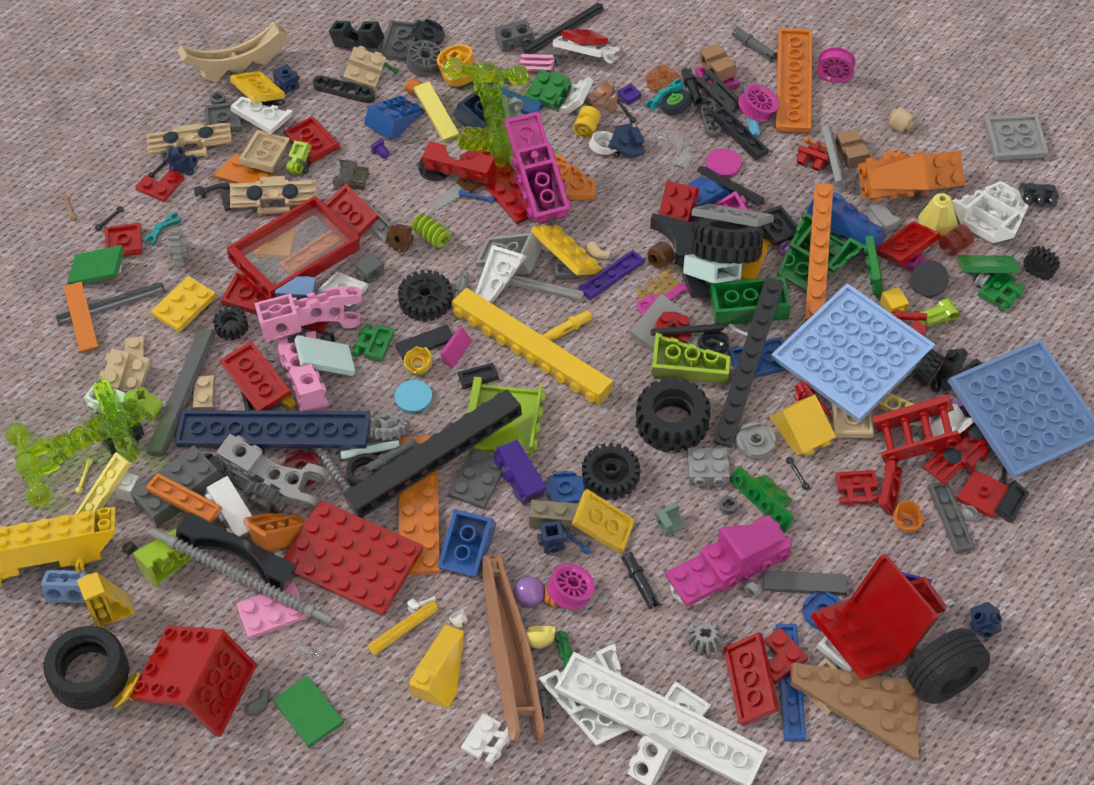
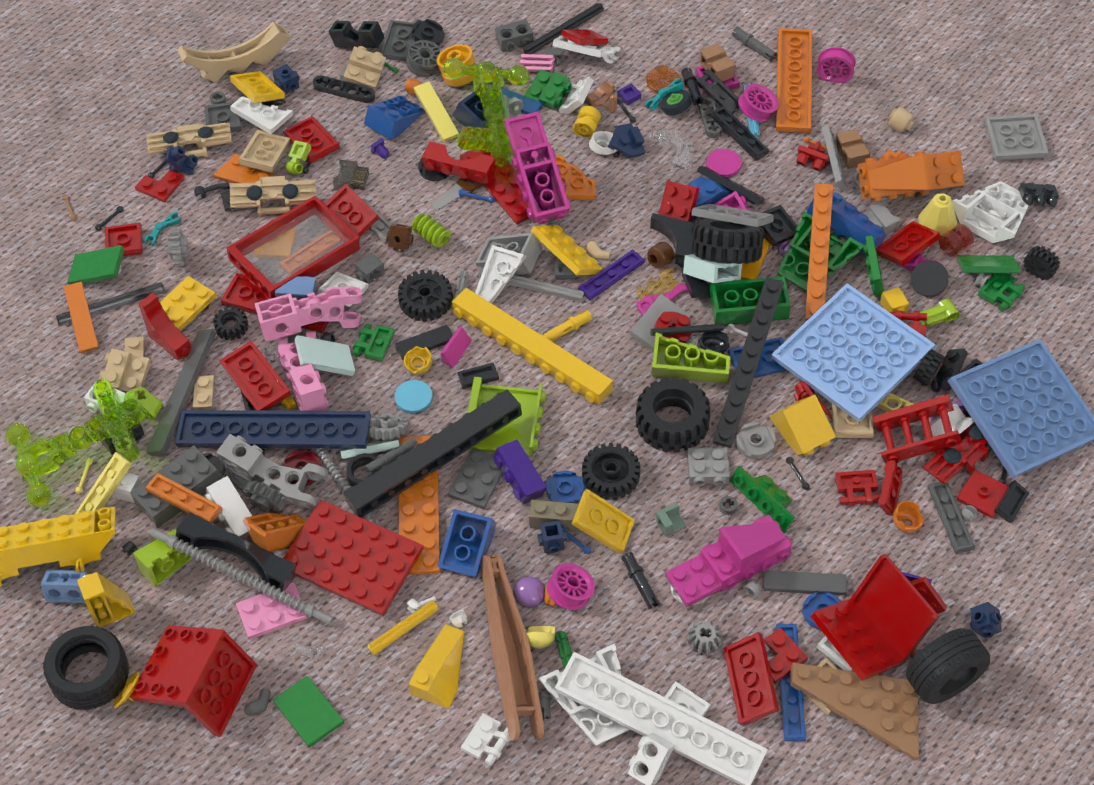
(162, 329): none -> red arch

